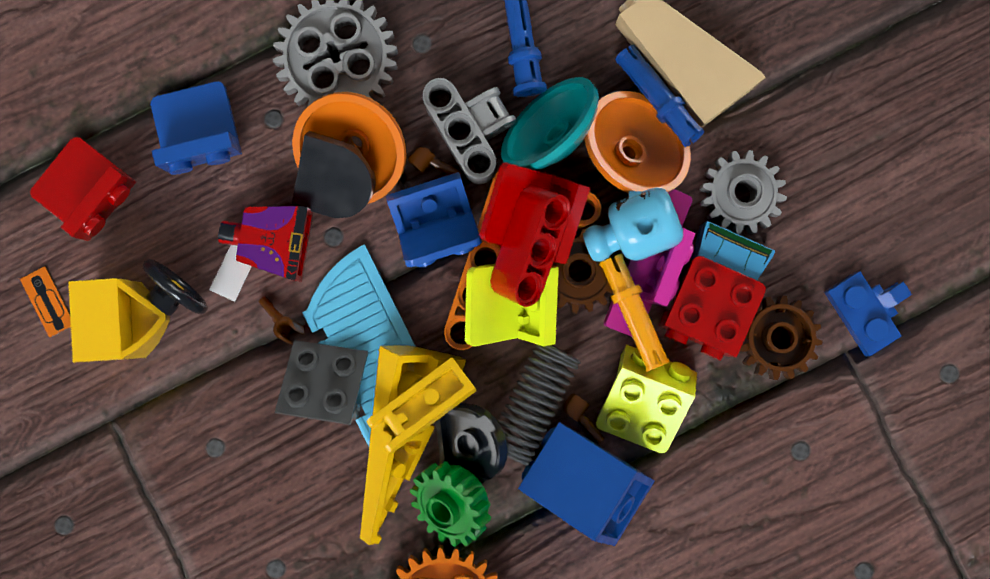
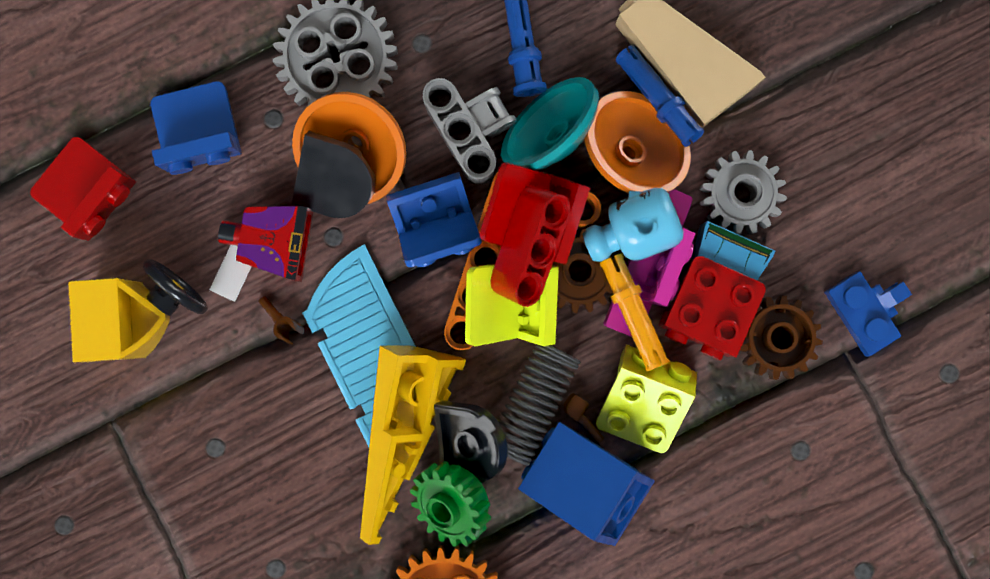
(46, 301): orange sticker -> none
(322, 382): dark grey hinge -> none
(423, 403): yellow hinge -> none
(424, 157): reddish brown hand -> none

